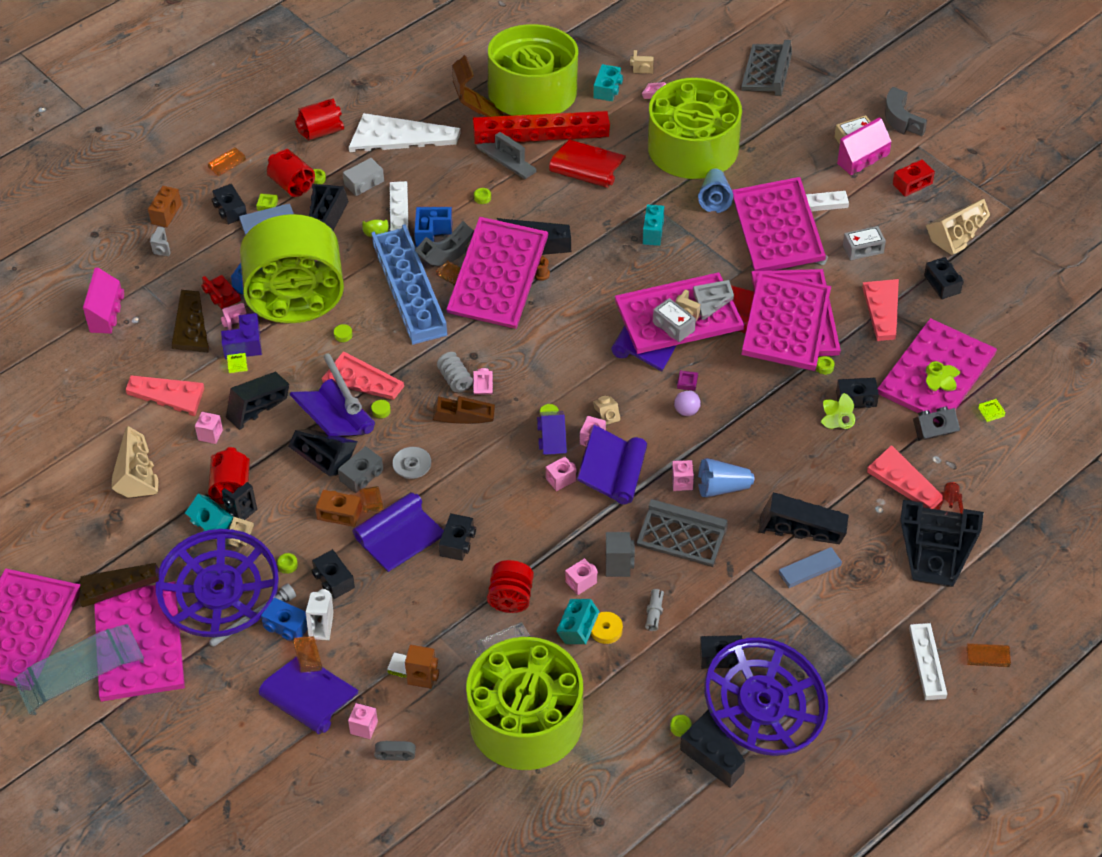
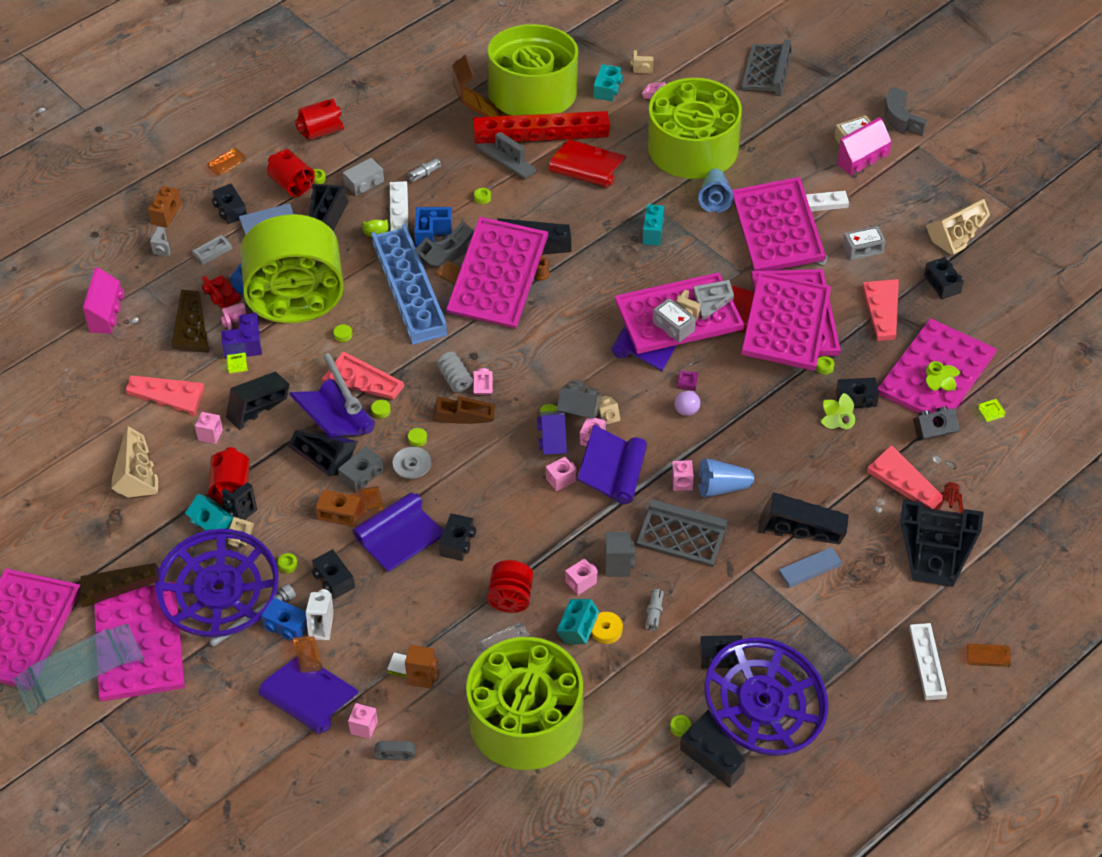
(213, 250): none -> light grey tile
(266, 201): lime tile -> none
(397, 133): white wing -> none
(417, 437): none -> lime tile
(424, 170): none -> light grey pin
(579, 399): none -> dark grey brick
(913, 177): red brick -> none

